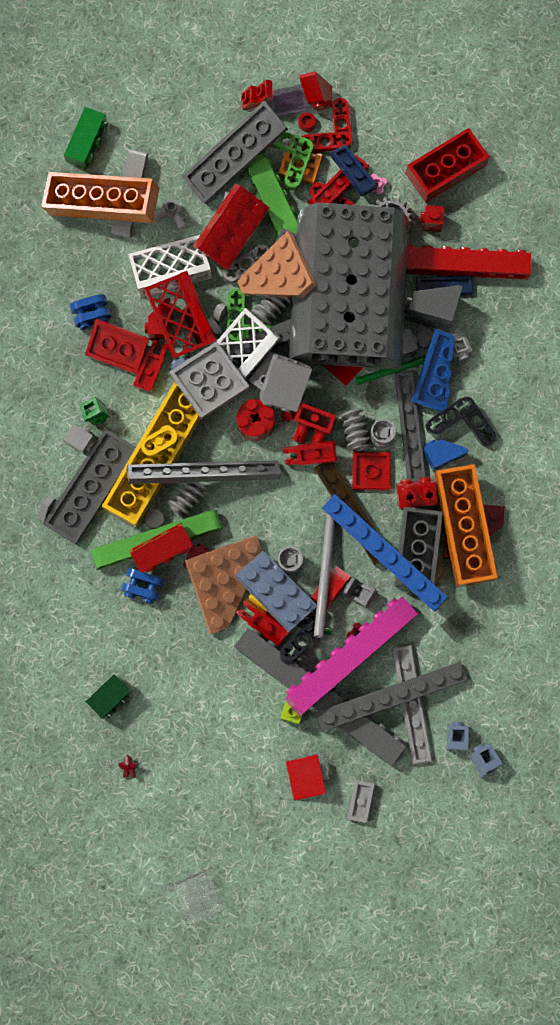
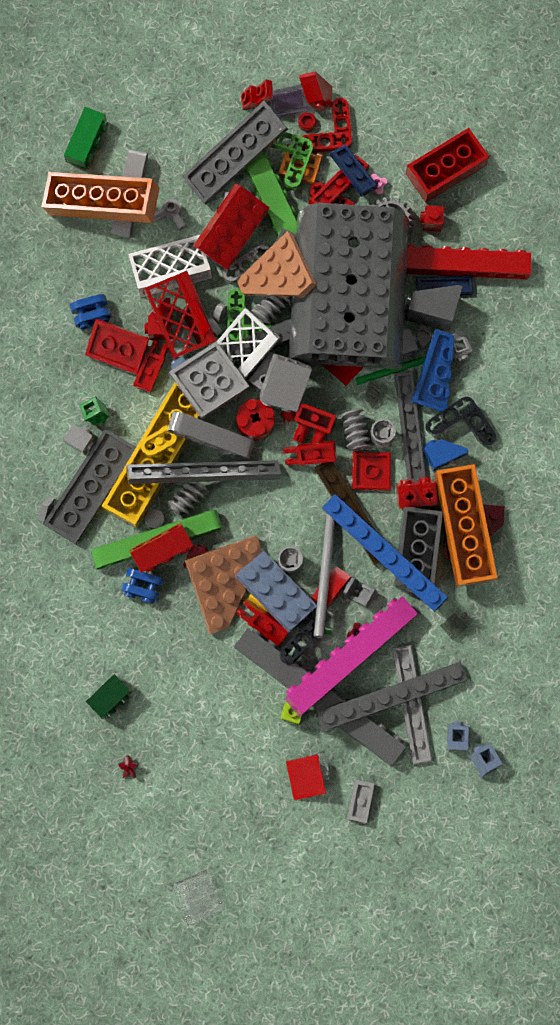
(210, 435): none -> light grey beam

